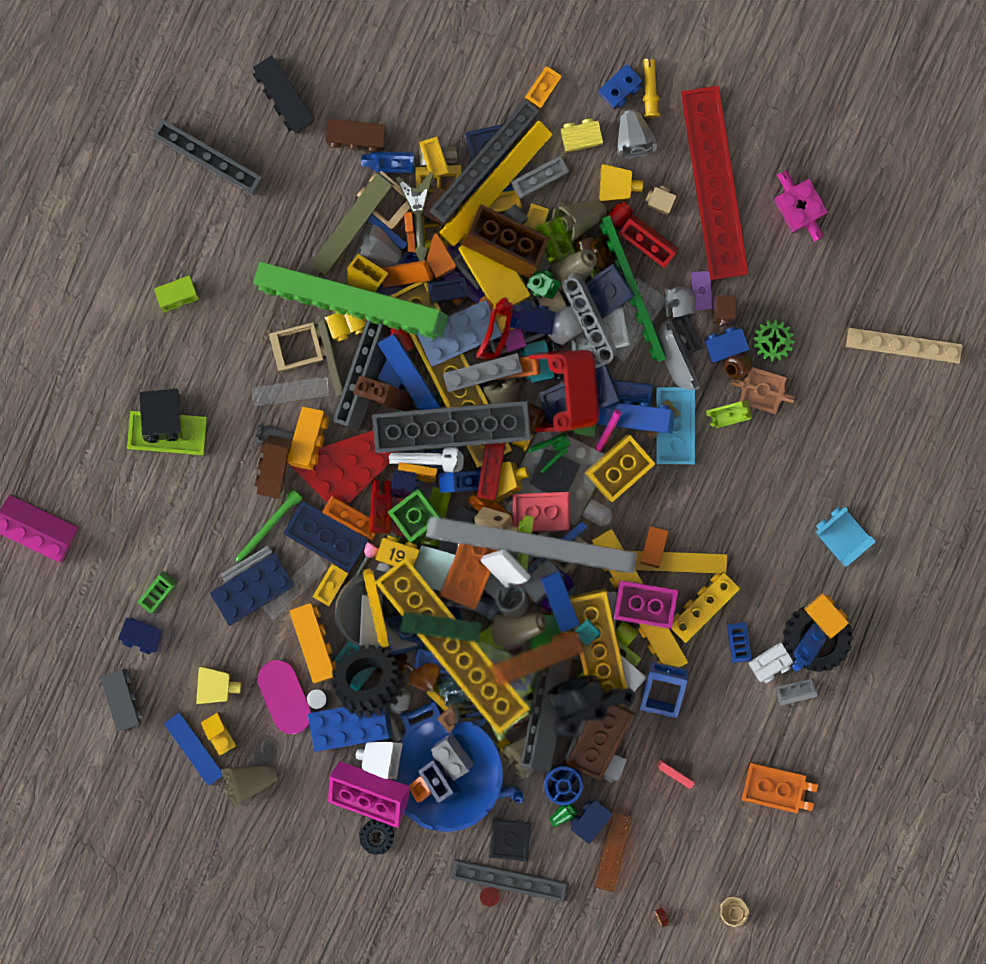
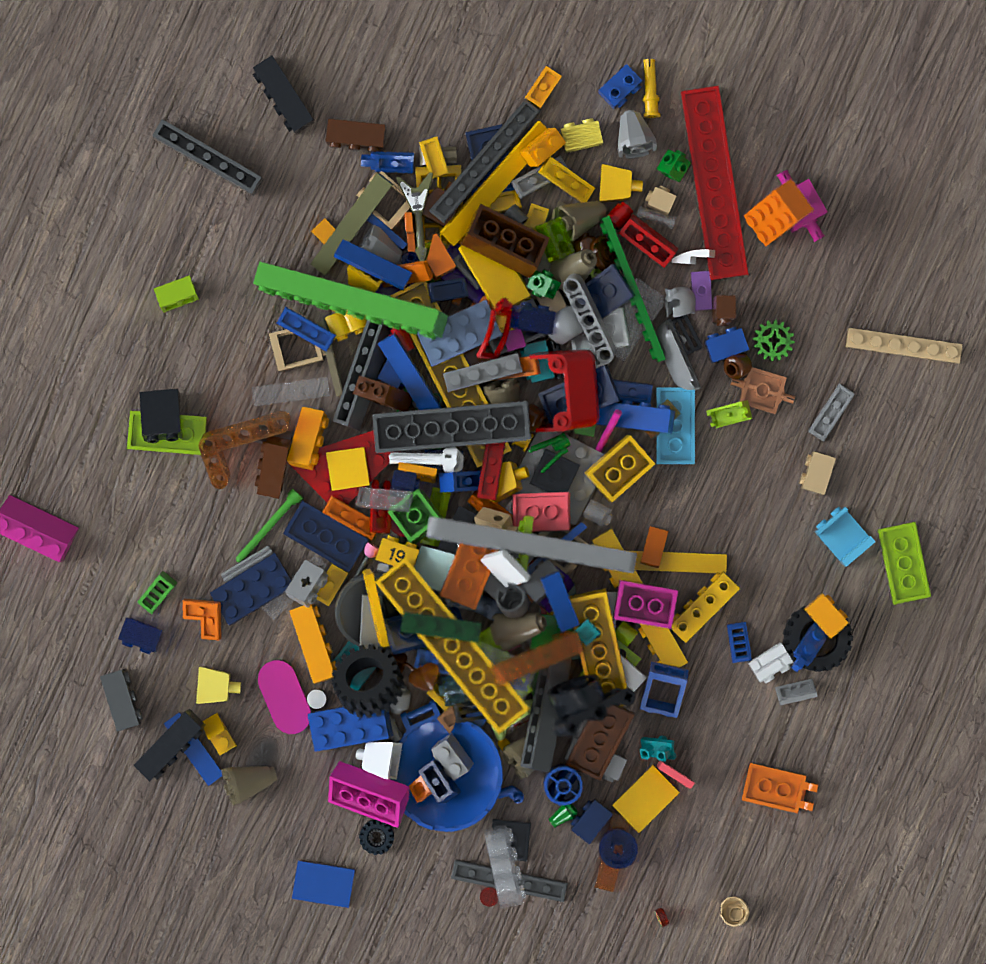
(166, 748): none -> black brick
(208, 612): none -> orange tile
(237, 439): none -> clear orange beam
(306, 329): none -> blue tile
(307, 574): none -> light grey brick
(323, 231): none -> light orange tile
(323, 883): none -> blue tile
(348, 468): none -> yellow tile
(373, 264): none -> blue tile
(384, 499): none -> clear tile
(503, 866): none -> clear brick
(542, 147): none -> light orange brick
(566, 180): none -> yellow plate
(620, 837): none -> clear blue brick
(645, 799): none -> yellow tile
(656, 217): none -> clear pin
(658, 748): none -> teal hips
(674, 165): none -> green brick
(690, 257): none -> white slope
(778, 212): none -> orange brick
(817, 473): none -> tan brick
(831, 412): none -> light grey tile
(904, 563): none -> lime piece

